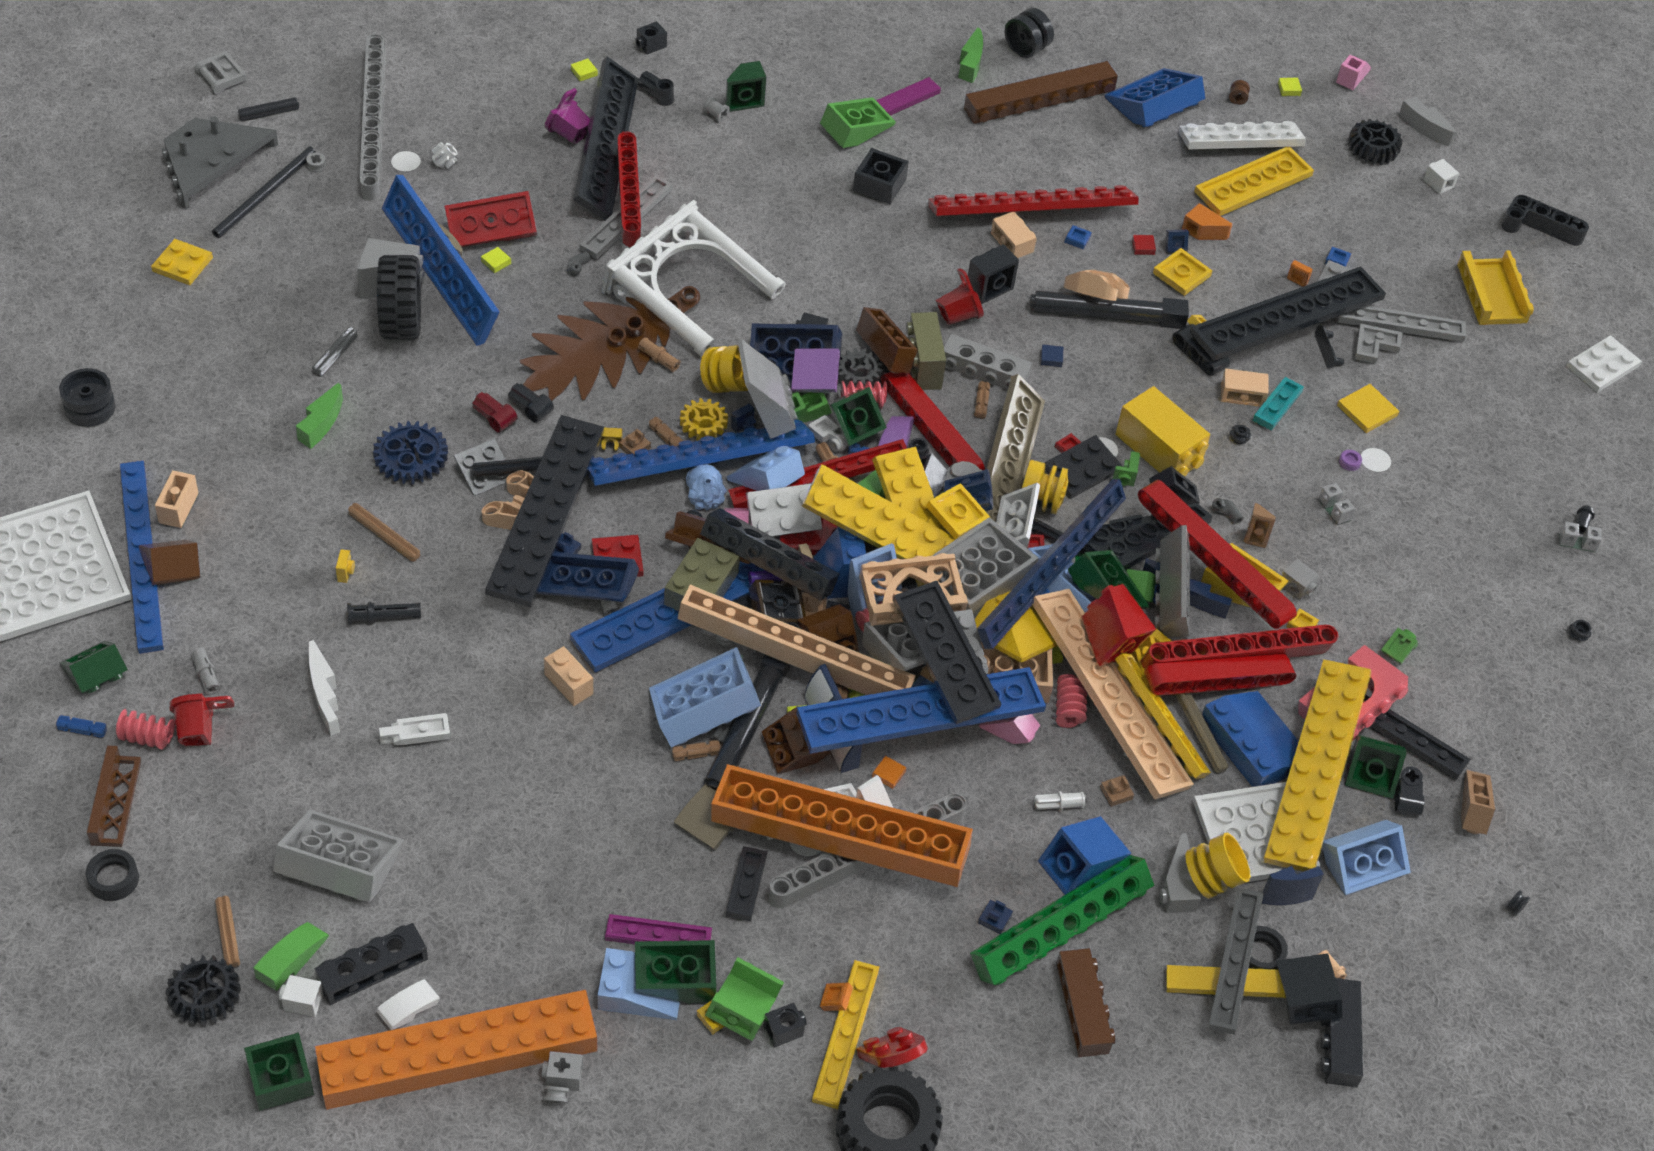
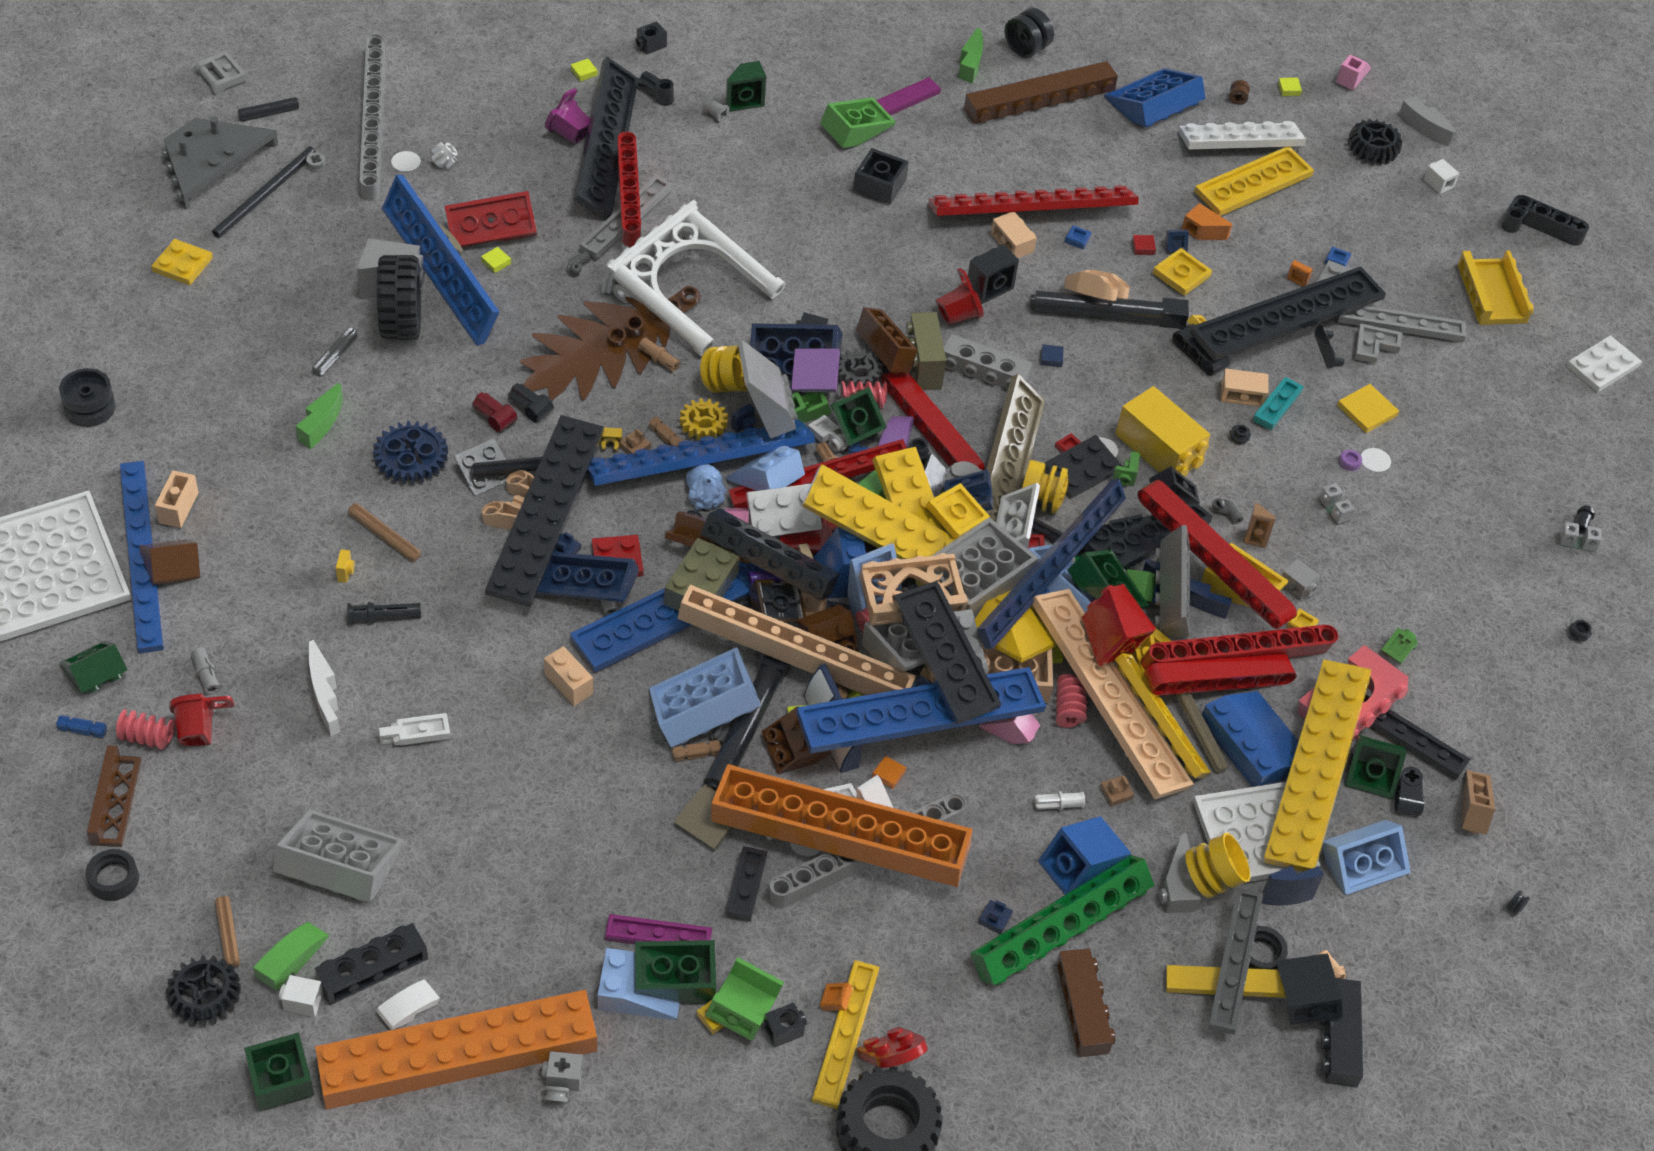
(982, 399): medium nougat axle -> none

